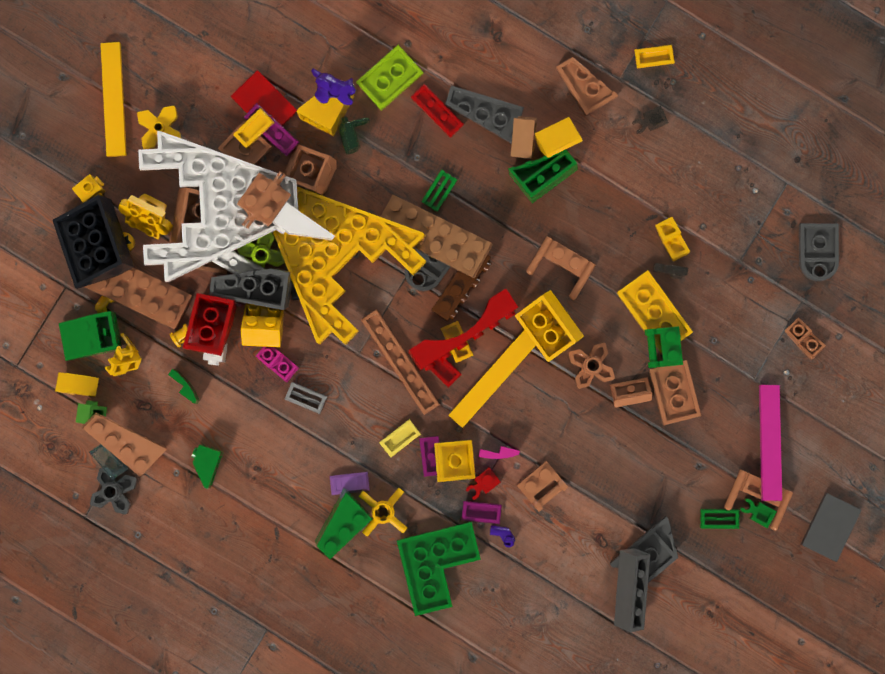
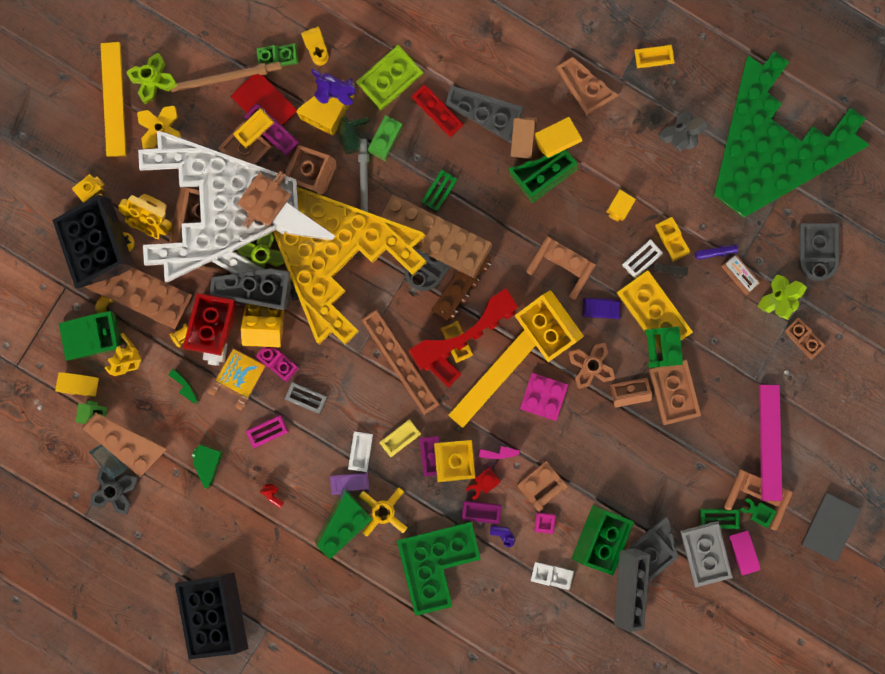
(151, 78): none -> lime plant
(211, 616): none -> black slope
(238, 376): none -> flag
(252, 438): none -> dark pink tile
(260, 69): none -> medium nougat bar
(269, 491): none -> red plate
(285, 54): none -> bright green slope
(315, 43): none -> yellow piece
(360, 451): none -> white tile
(363, 159): none -> light grey bar
(385, 138): none -> bright green brick
(544, 396): none -> dark pink plate
(544, 523): none -> dark pink tile
(552, 575): none -> white slope
(602, 308): none -> dark purple tile
(602, 540): none -> green slope
(620, 206): none -> yellow brick
(630, 269): none -> white tile
(684, 132): none -> dark grey plant
(706, 554): none -> light grey tile
(708, 253): none -> dark purple piece
(740, 274): none -> slope
(744, 553): none -> dark pink slope
(763, 157): none -> green wing
(784, 297): none -> lime plant

